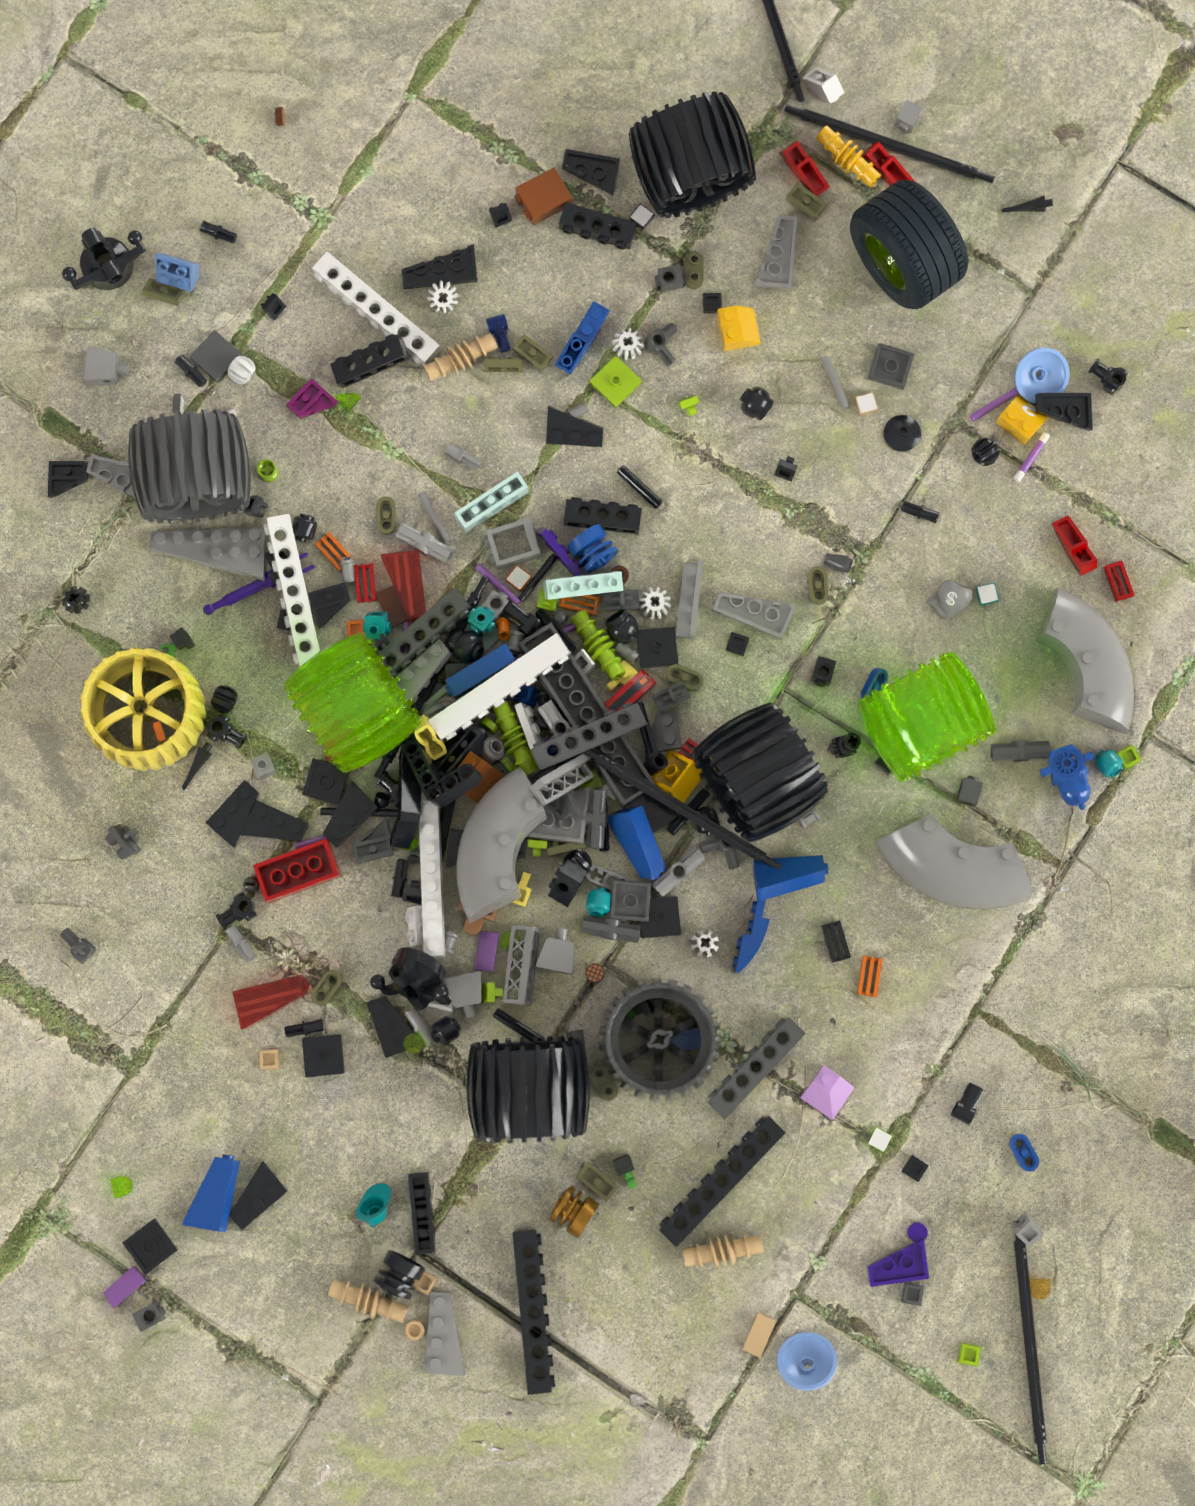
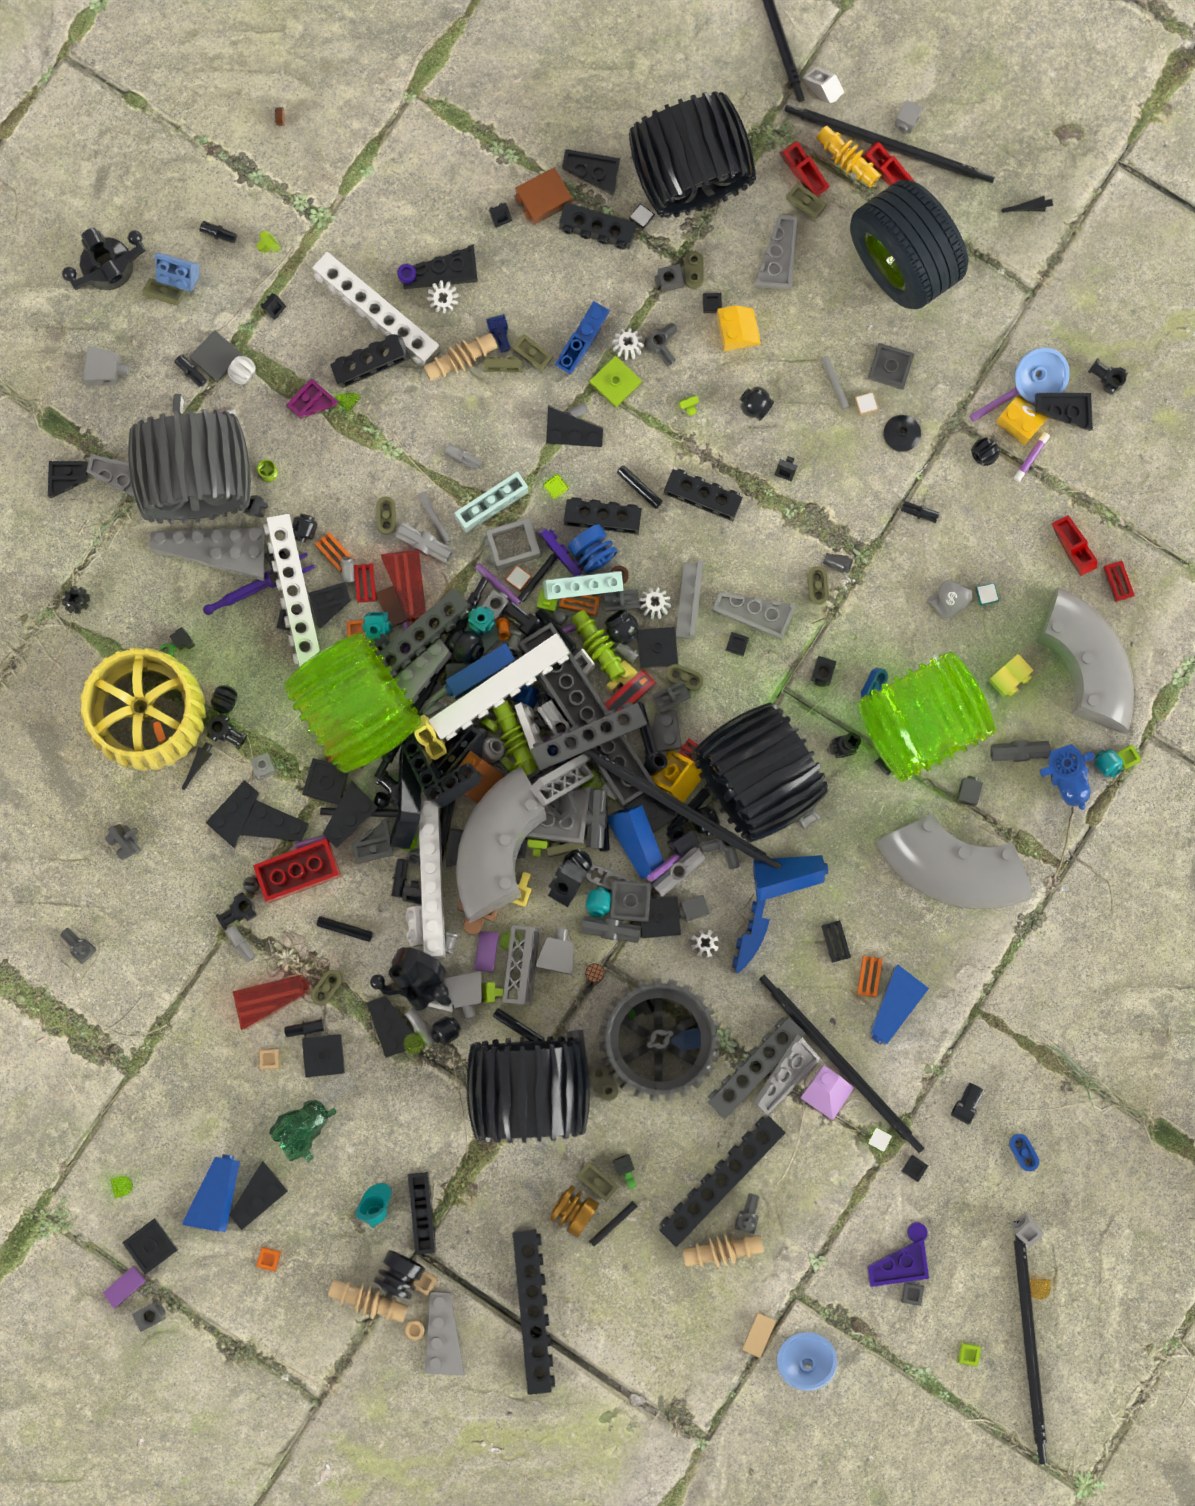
(267, 242): none -> lime tile
(268, 1259): none -> orange tile
(300, 1128): none -> clear green helmet
(344, 929): none -> black axle
(406, 273): none -> dark purple tile
(555, 486): none -> clear neon green tile
(613, 1223): none -> black bar
(663, 867): none -> medium lavender bar
(682, 838): none -> black brick
(693, 908): none -> dark grey brick
(709, 503): none -> black brick
(747, 1219): none -> dark grey axle
(788, 1073): none -> light grey wing
(841, 1063): none -> black axle
(897, 1003): none -> blue slope
(1011, 675): none -> light yellow brick

